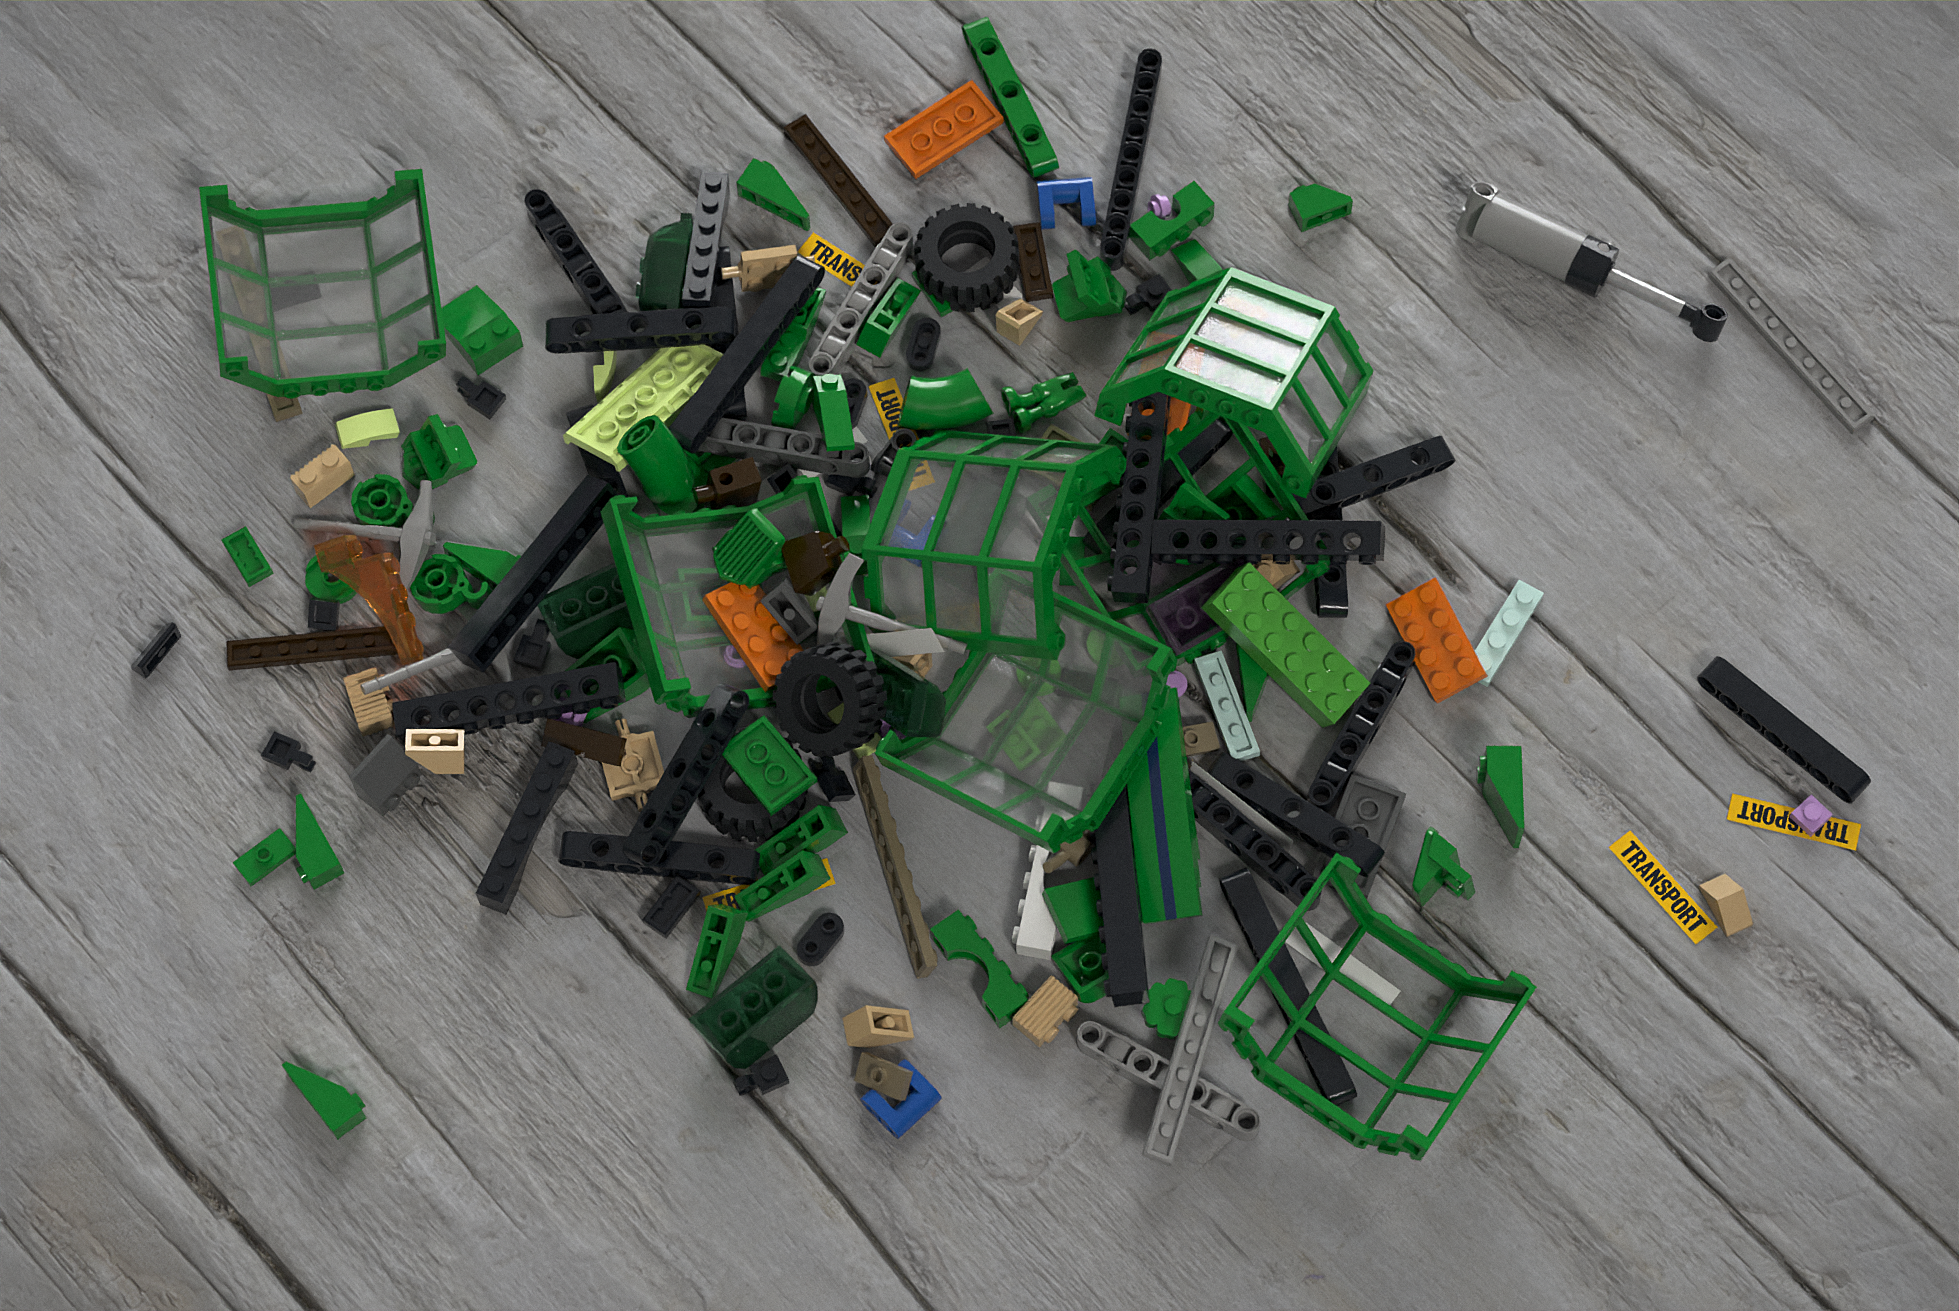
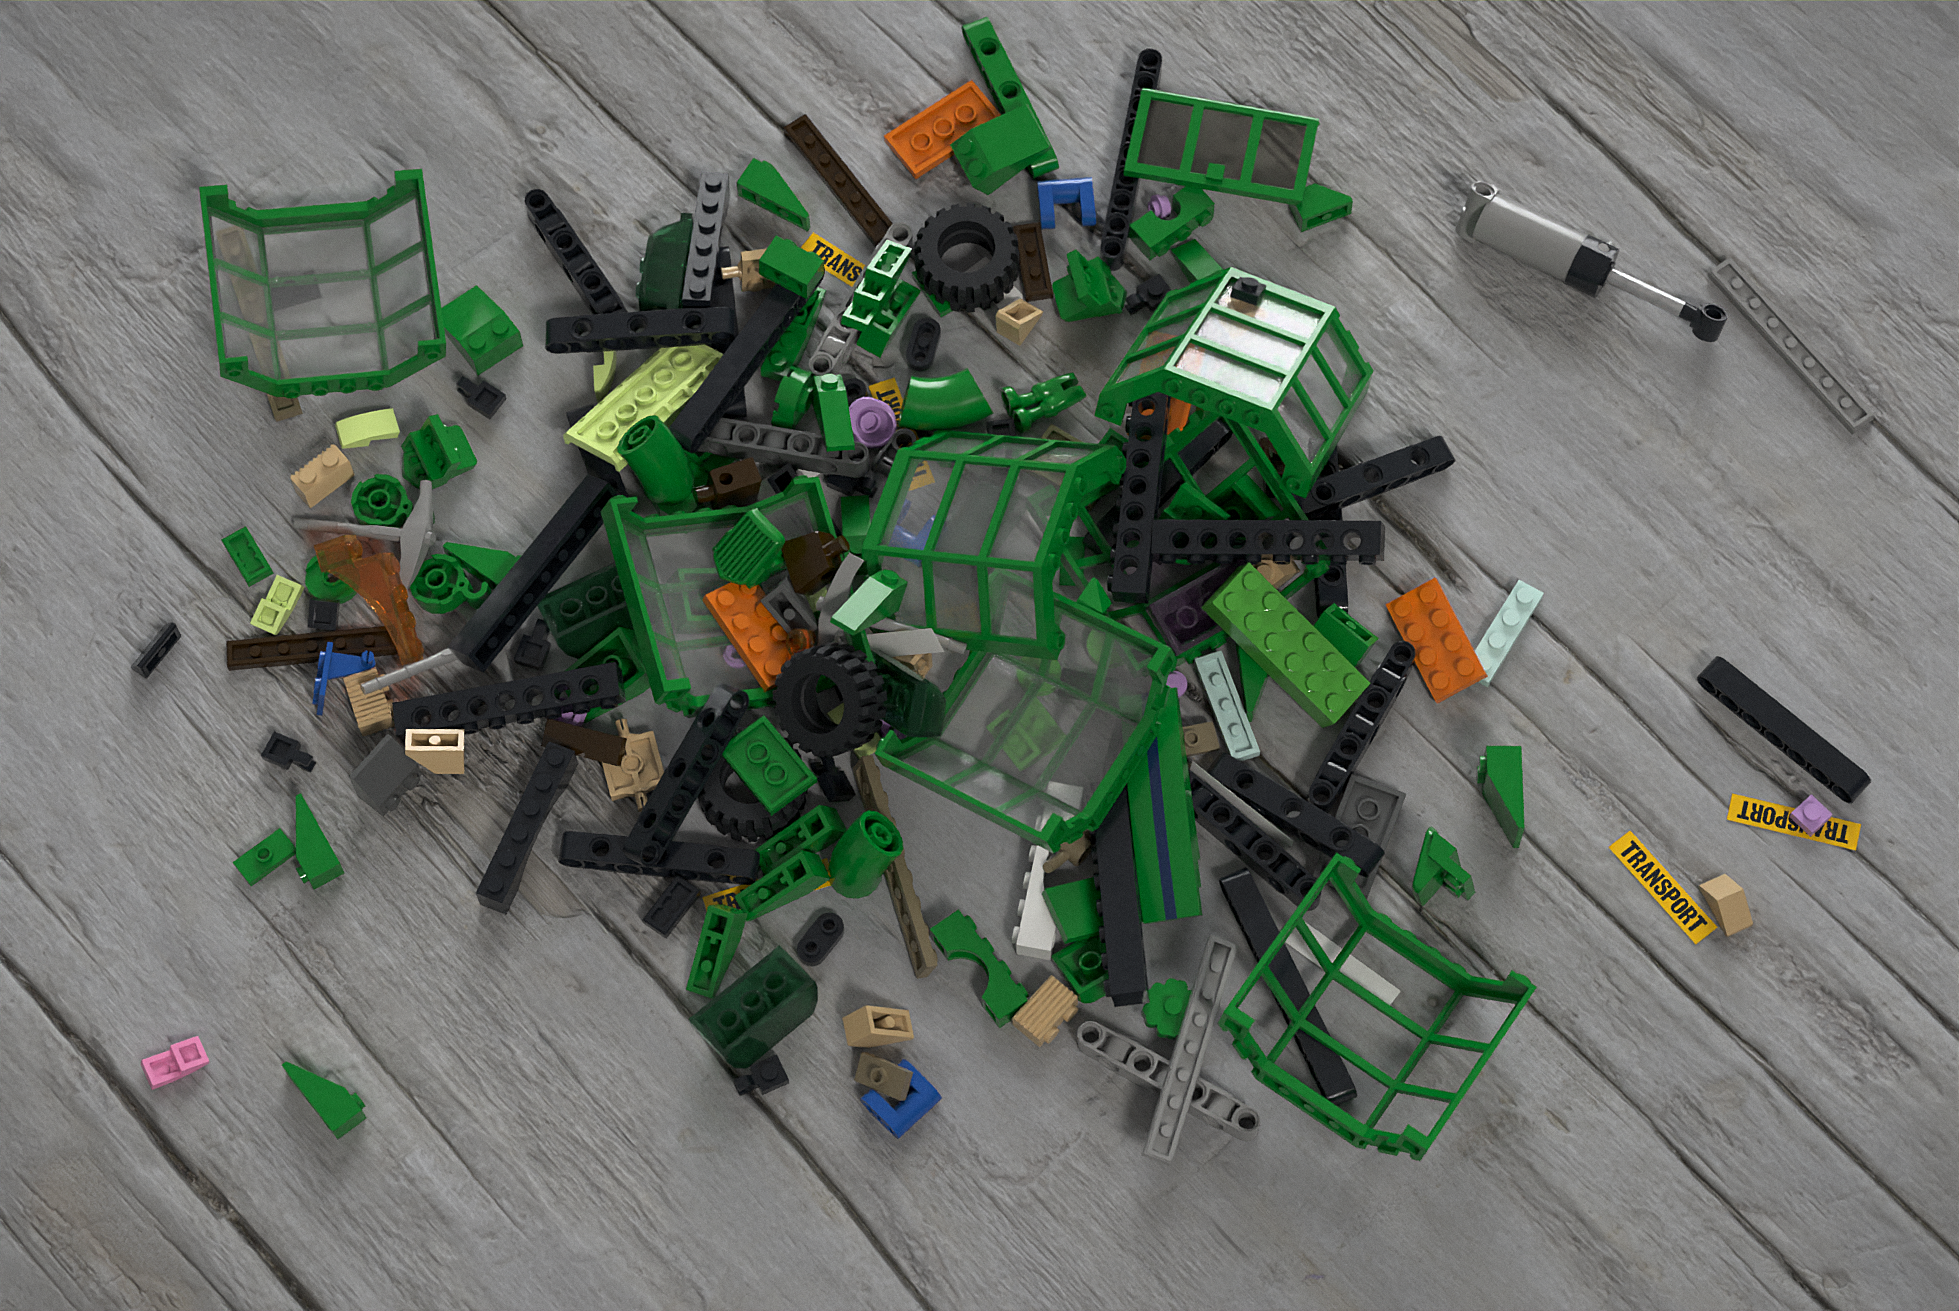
(175, 1063): none -> bright pink slope
(277, 606): none -> yellowish green slope
(337, 665): none -> blue plate
(791, 266): none -> green brick
(799, 640): none -> clear orange tile
(864, 855): none -> green brick
(871, 603): none -> slope
(872, 422): none -> lavender hat
(876, 286): none -> green slope
(1000, 148): none -> green slope
(1094, 597): none -> green slope
(1221, 147): none -> door
(1248, 290): none -> black plate
(1345, 634): none -> green brick

